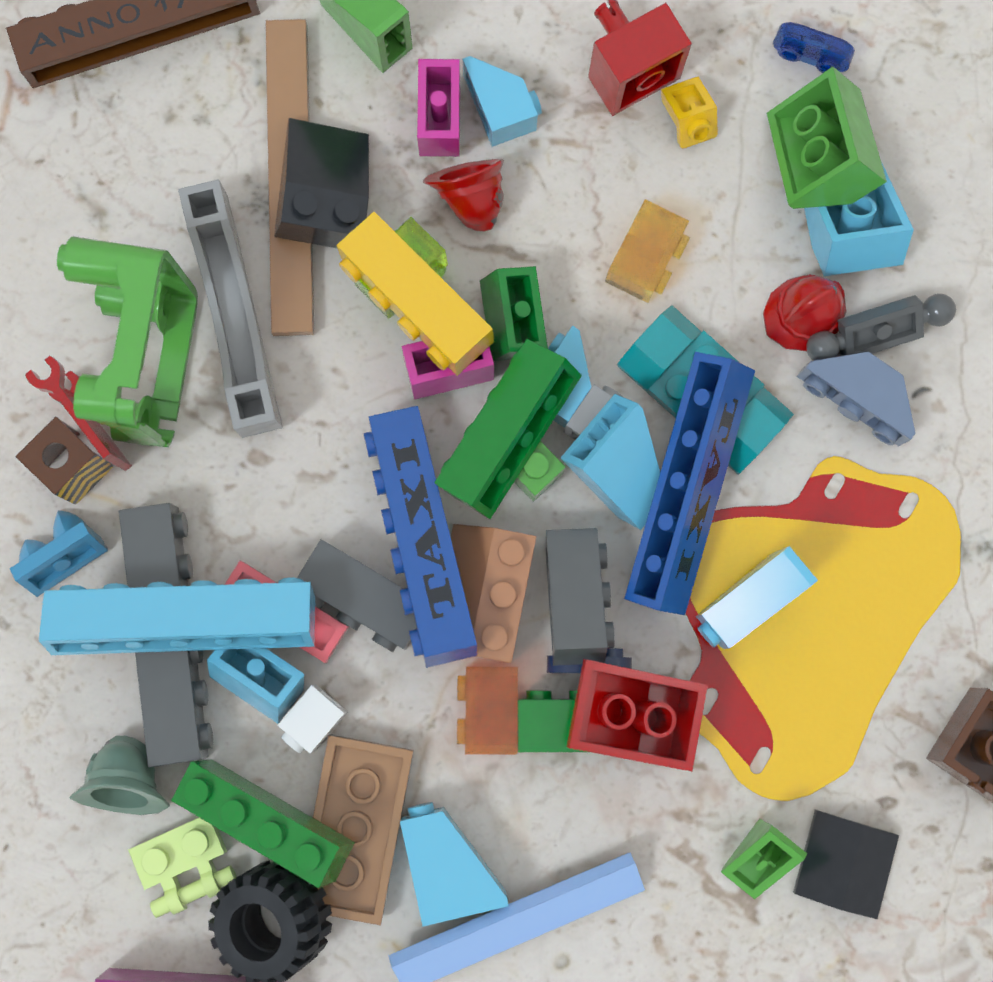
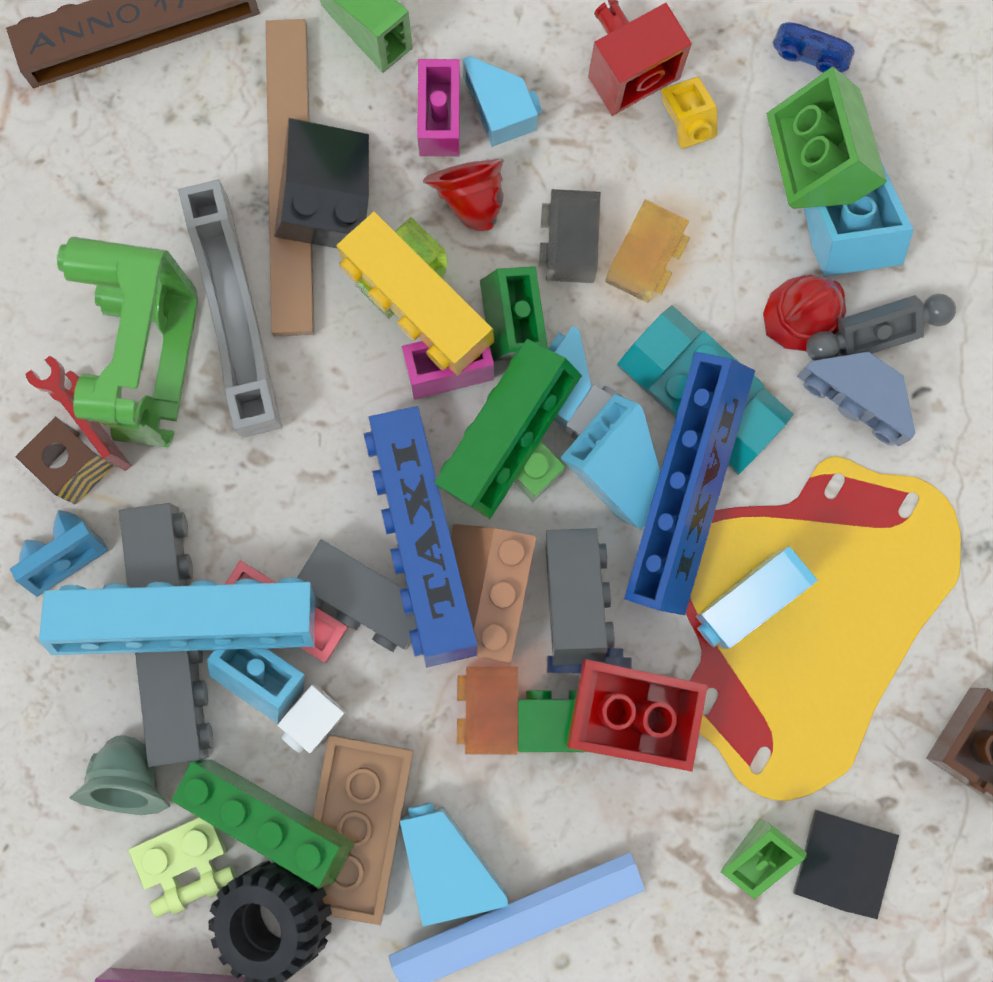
(572, 236): none -> clear smoke brick

